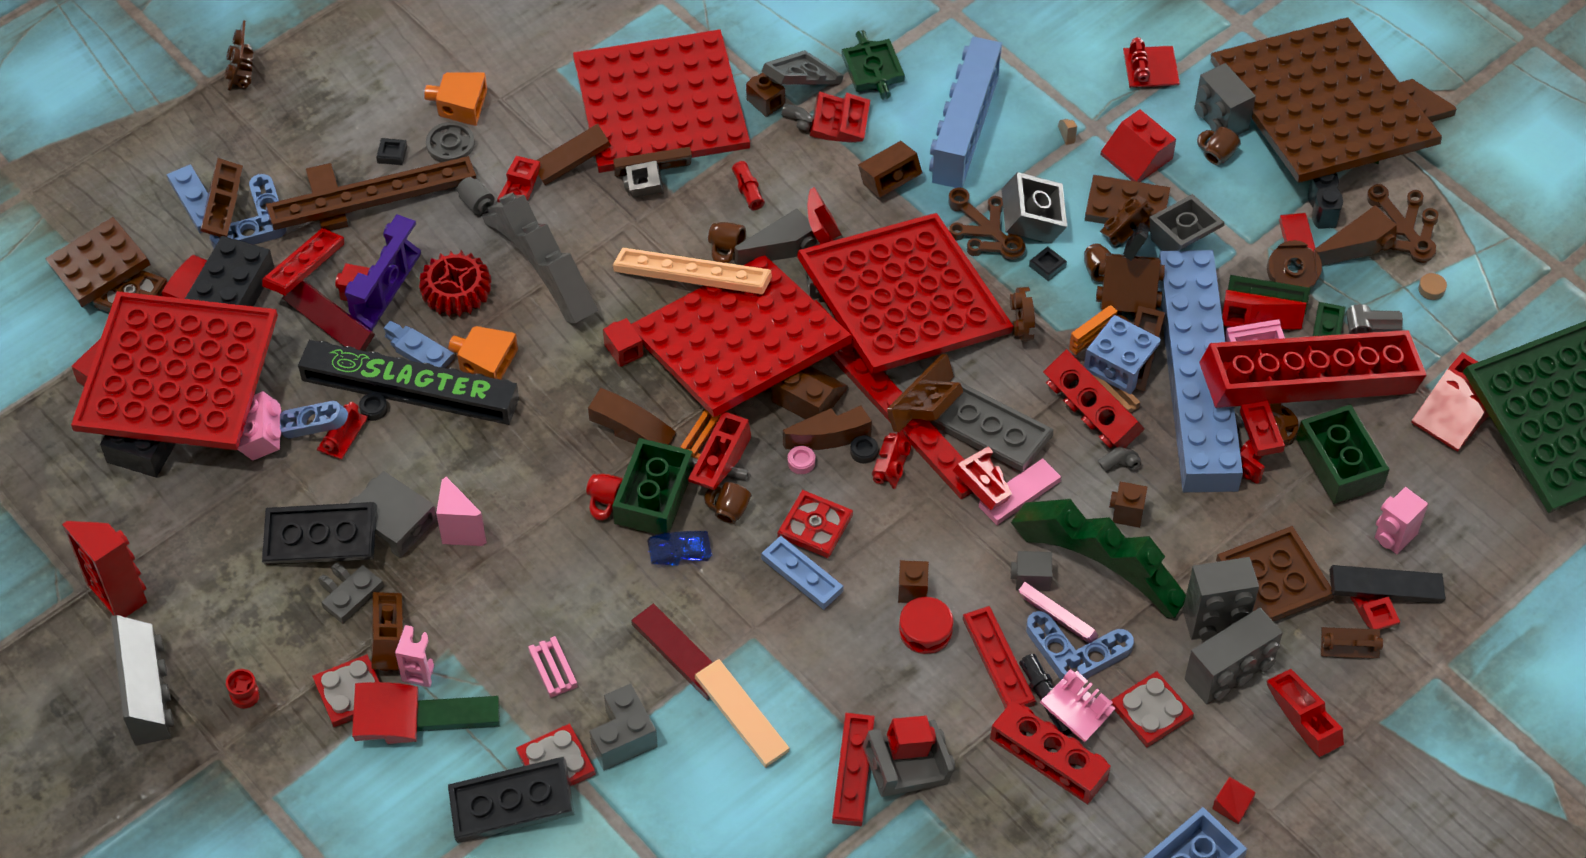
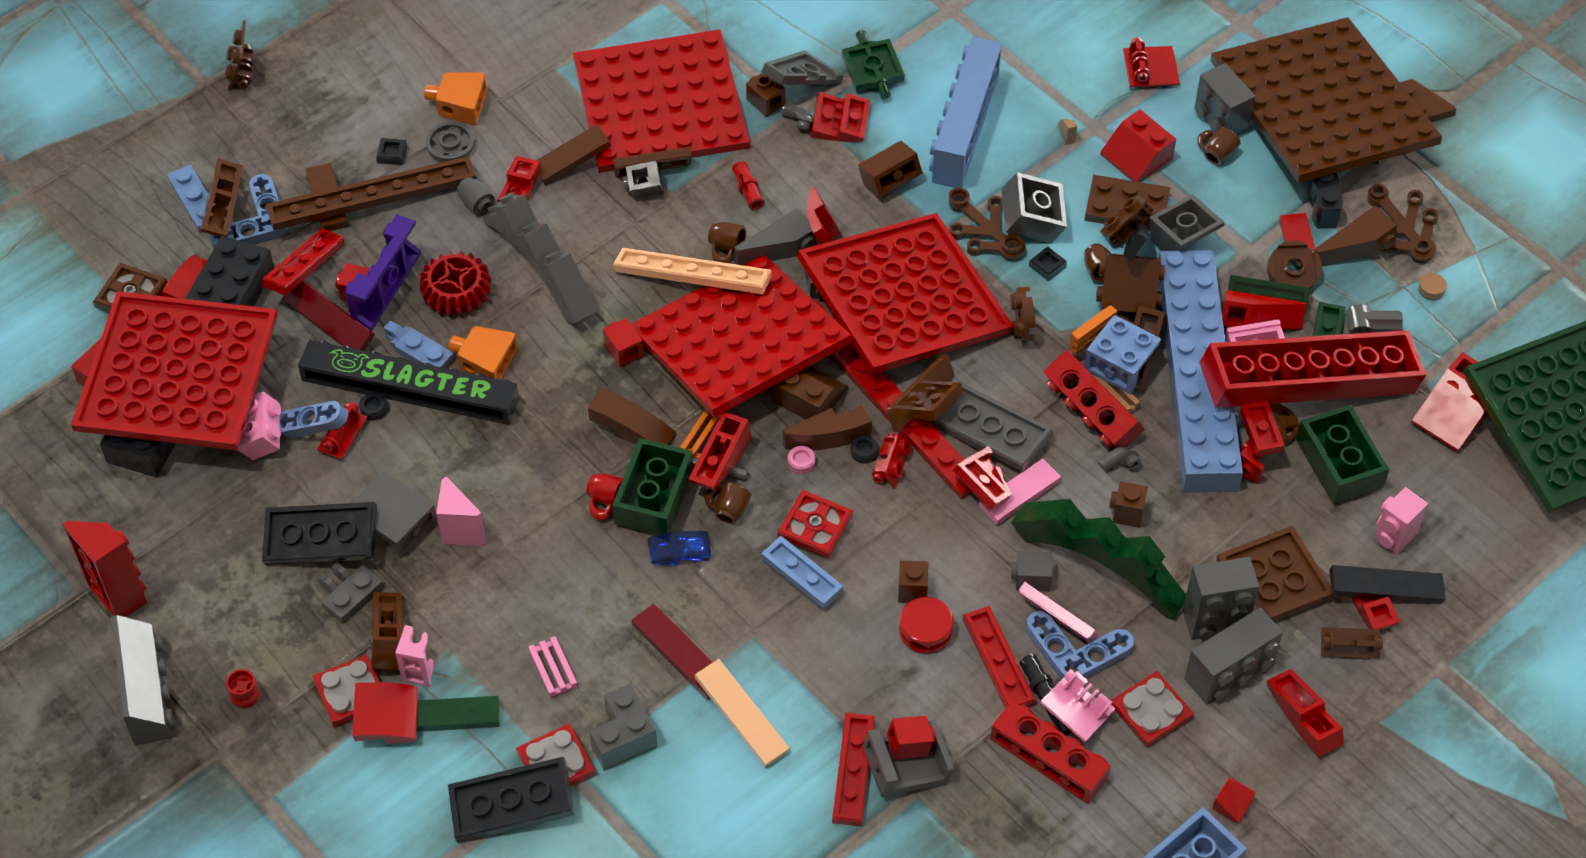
(97, 261): reddish brown plate -> none

